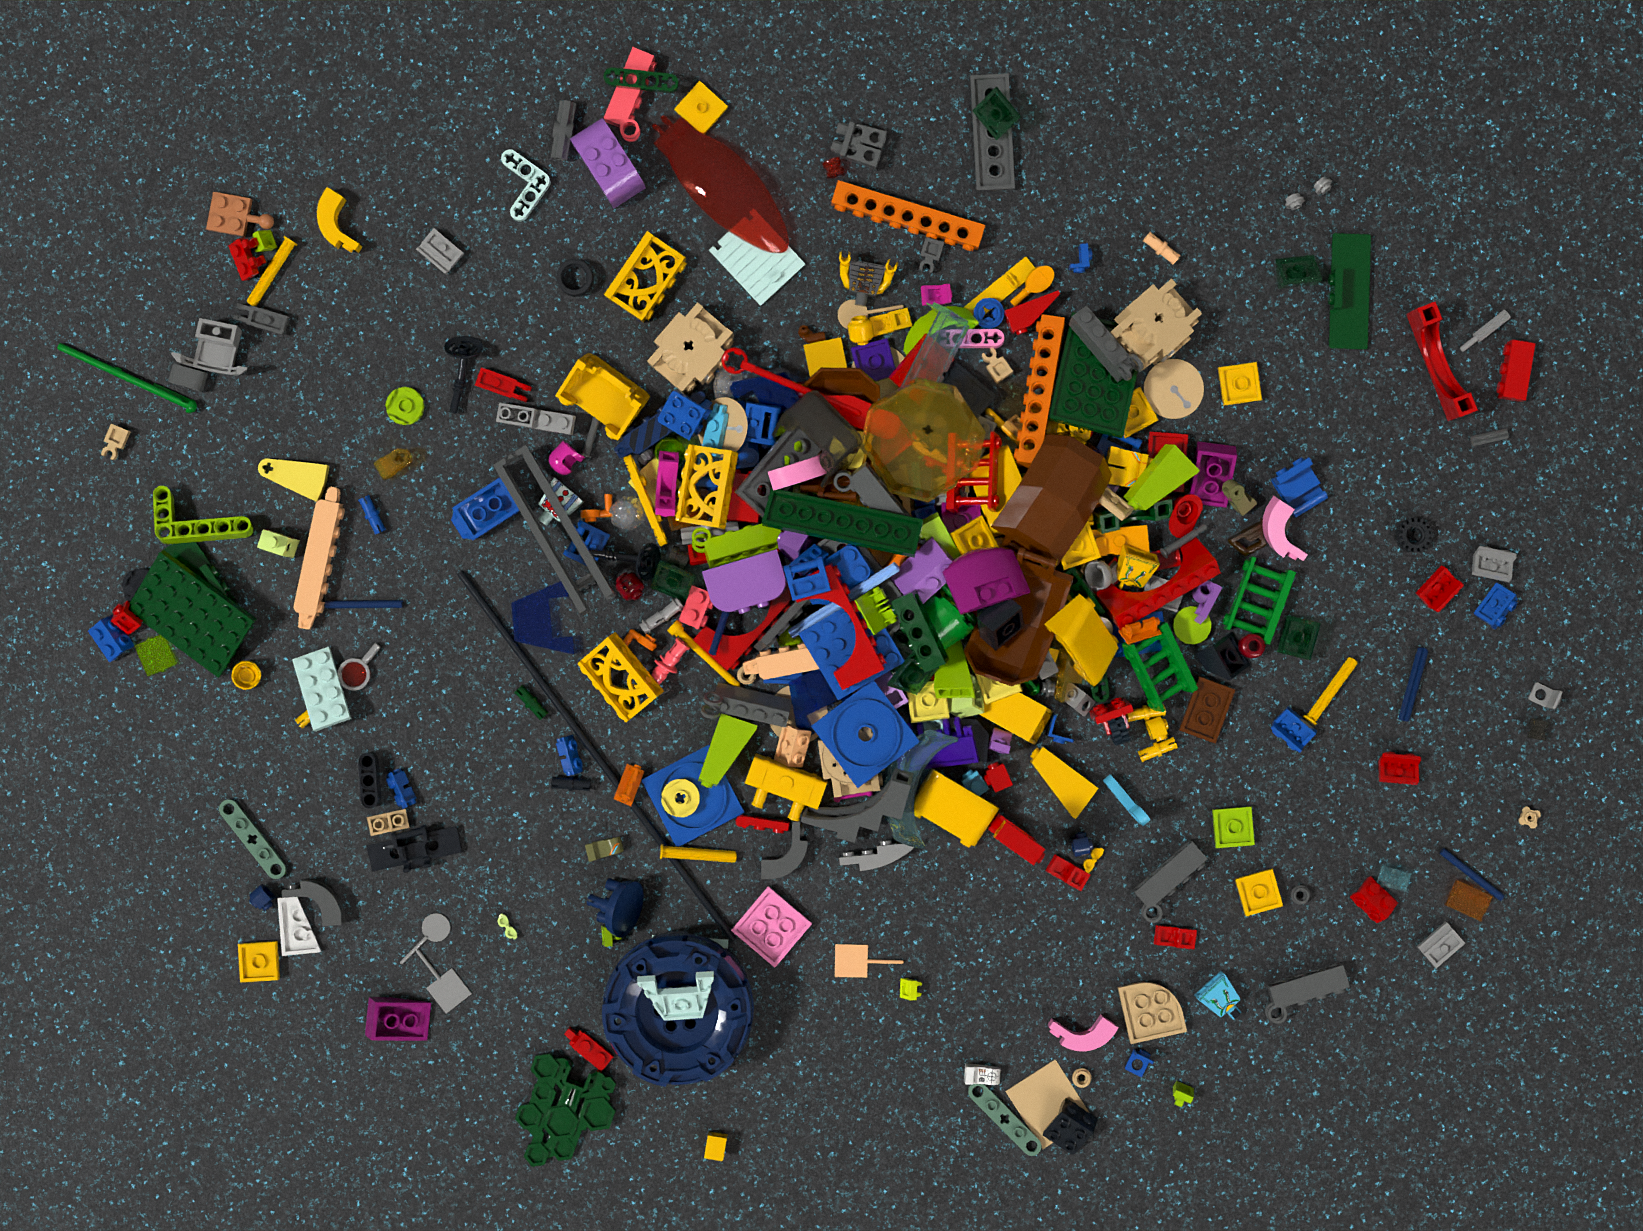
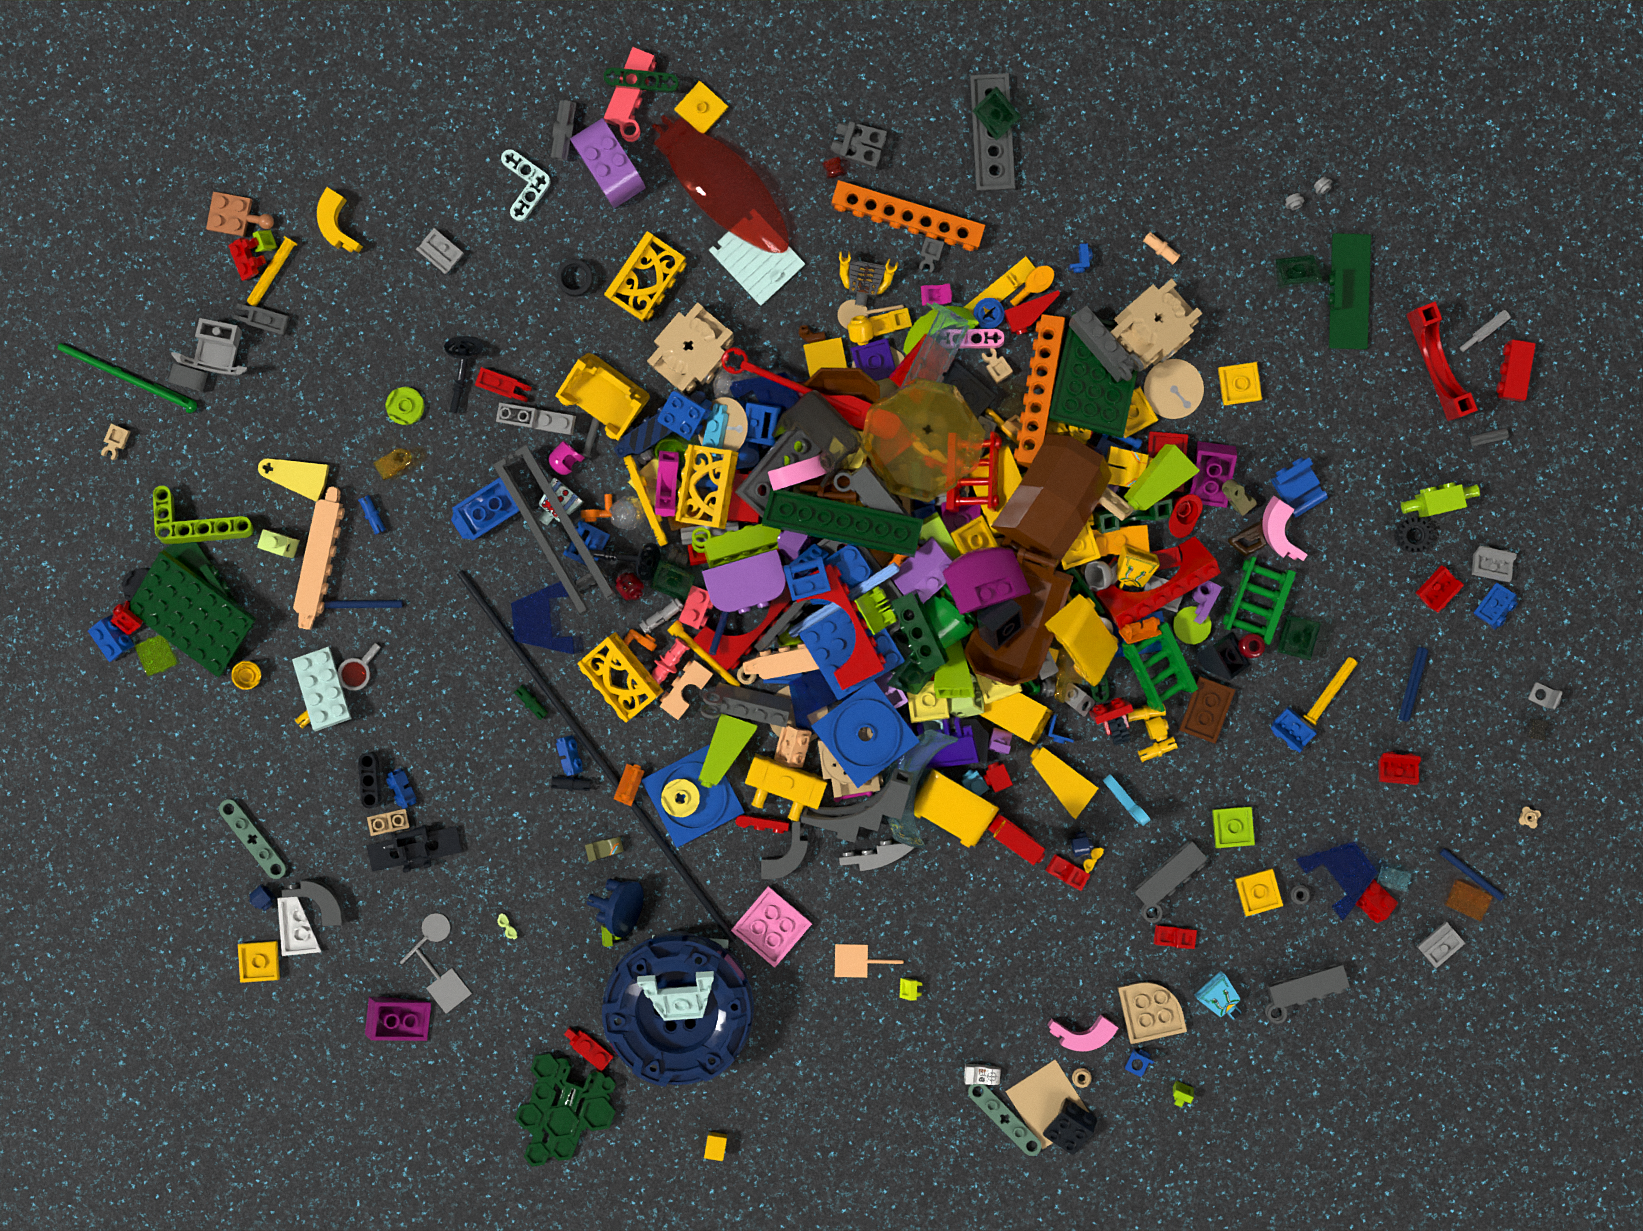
(694, 674): none -> light nougat arch
(697, 854): yellow axle -> none
(1182, 541): dark grey piece -> none
(1348, 868): none -> clear blue wing
(1435, 501): none -> lime brick

